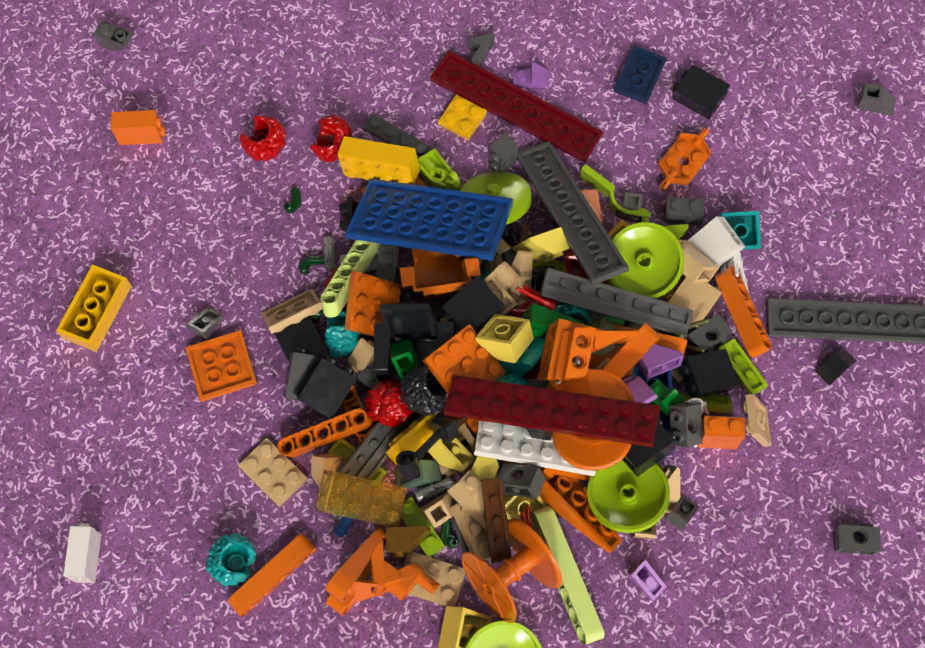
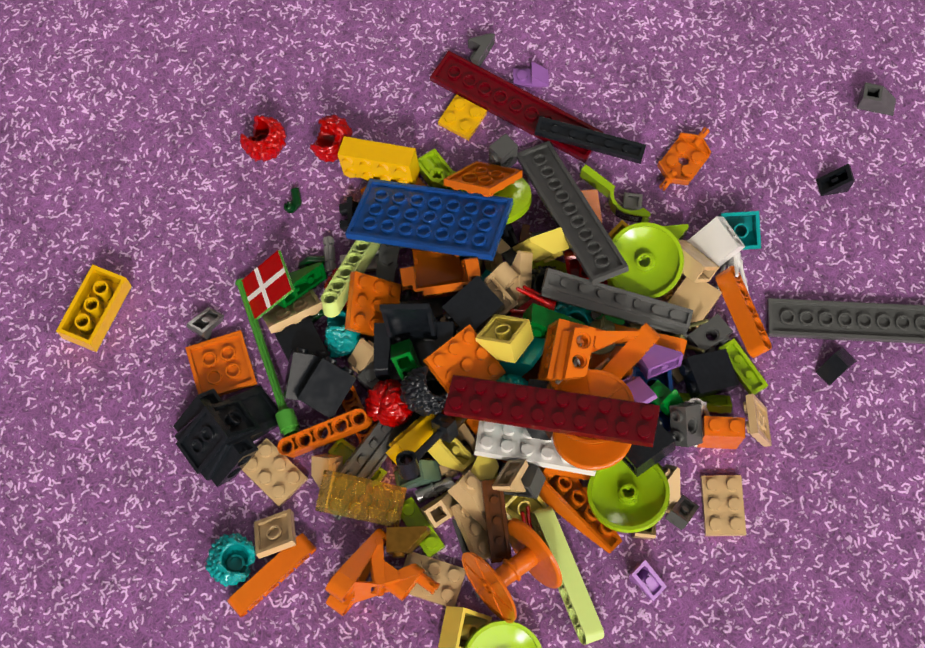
(82, 554): white brick -> none
(112, 36): dark grey slope -> none
(137, 127): orange brick -> none
(220, 433): none -> black piece
(260, 293): none -> flag
(274, 533): none -> tan plate
(304, 281): none -> green slope
(342, 526): blue pin -> none
(393, 135): dark grey plate -> none
(447, 536): dark green arm -> none
(483, 178): none -> orange plate
(510, 476): none -> tan slope
(590, 139): none -> black plate
(640, 75): dark blue plate -> none
(684, 211): dark grey brick -> none
(700, 91): black brick -> none
(723, 505): none -> tan plate
(836, 181): none -> black slope
(845, 542): dark grey brick -> none

